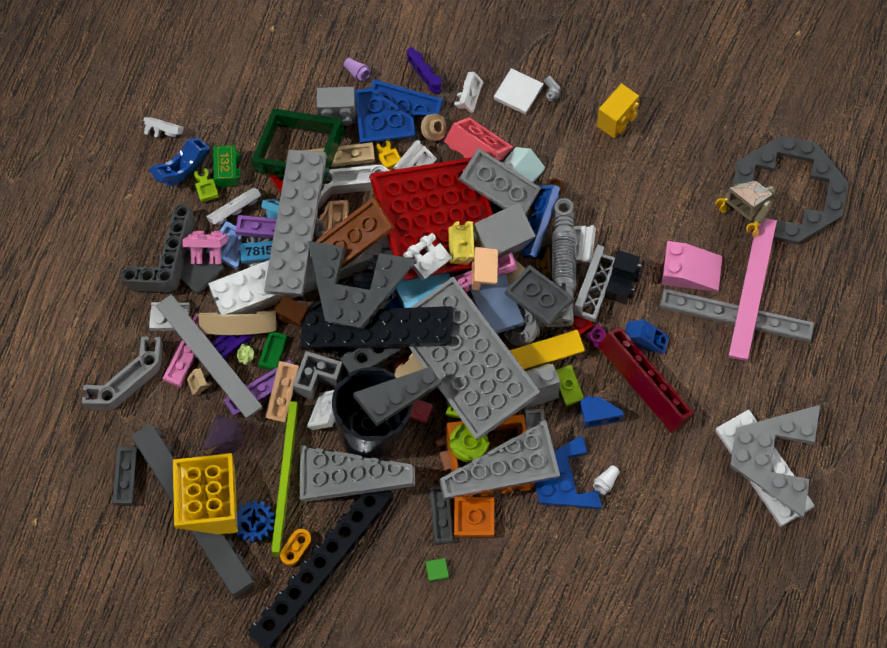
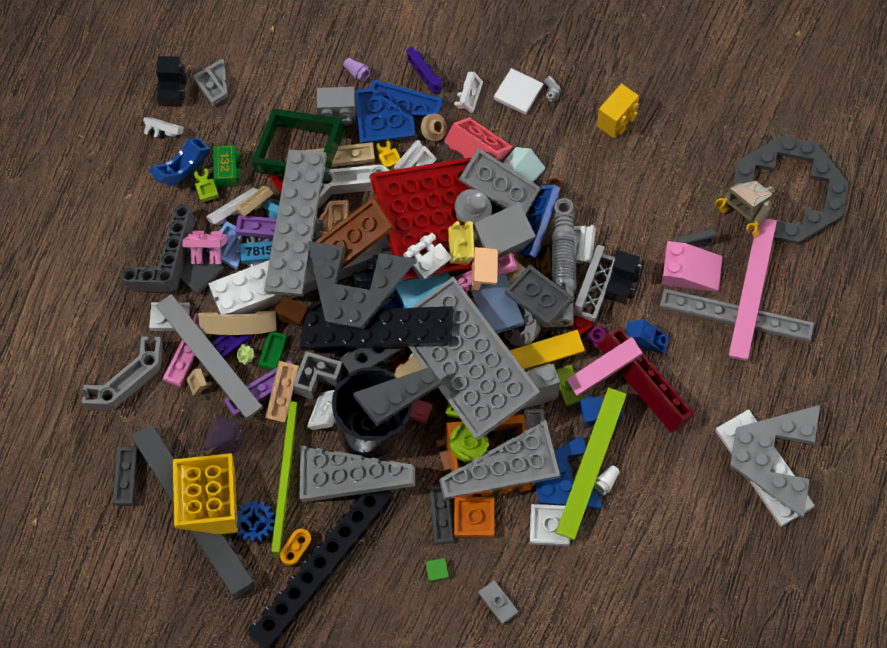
(171, 81): none -> black brick
(213, 82): none -> light grey wing
(254, 201): none -> tan plate
(472, 206): none -> light grey plate
(498, 602): none -> light grey plate
(544, 525): none -> white tile
(591, 464): none -> lime tile
(605, 366): none -> bright pink tile
(698, 239): none -> dark grey tile

